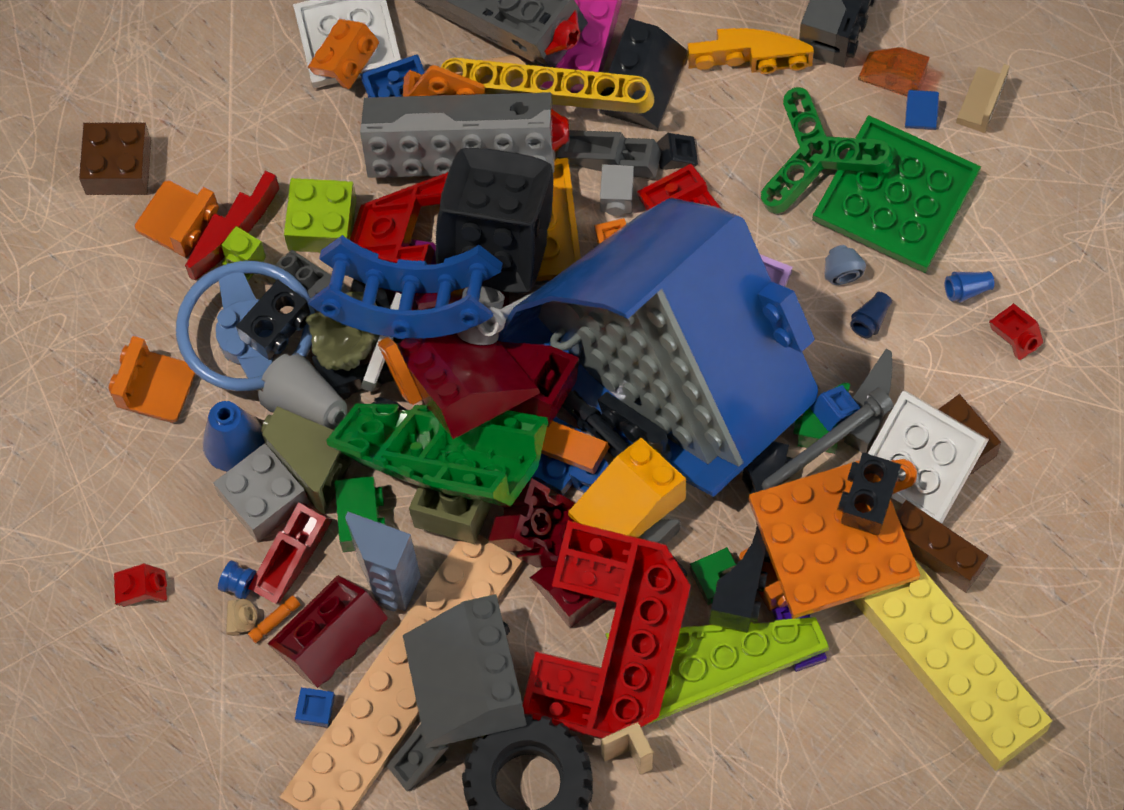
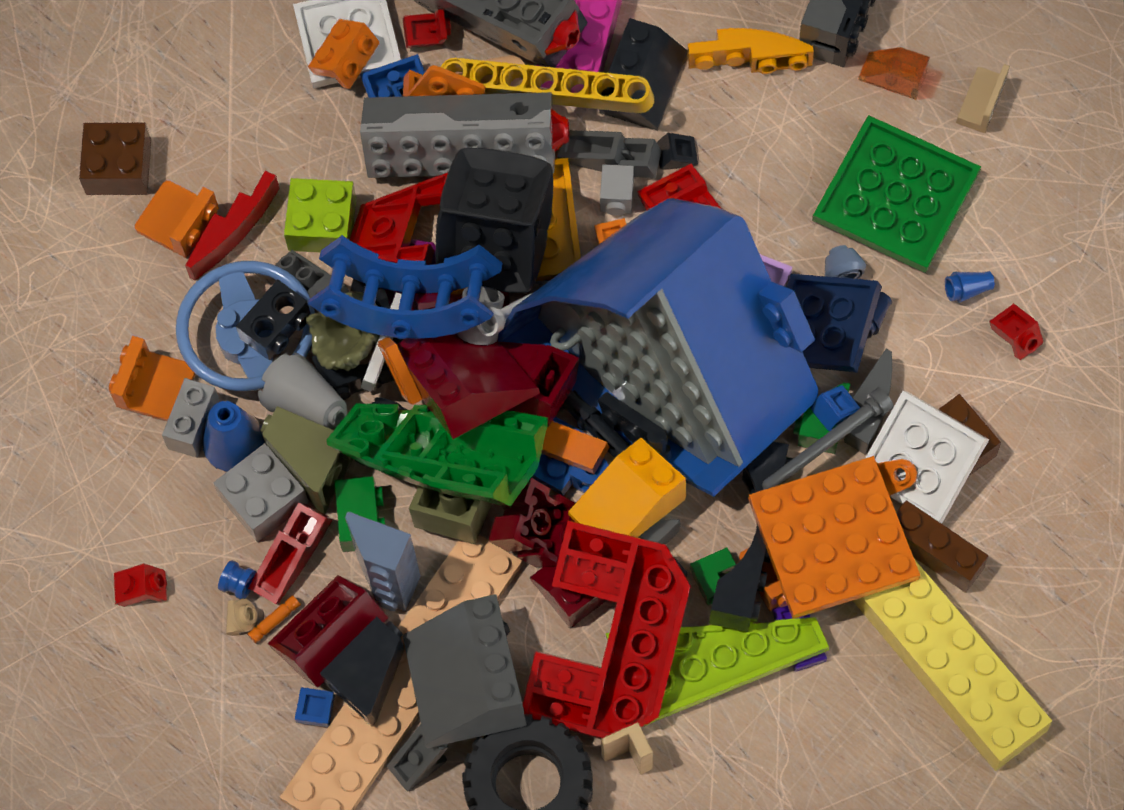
(189, 417): none -> light grey brick
(242, 247): lime brick -> none
(366, 669): none -> black slope
(426, 29): none -> red bracket
(826, 160): green piece -> none
(838, 316): none -> dark blue plate
(875, 495): black brick -> none
(921, 109): blue slope -> none

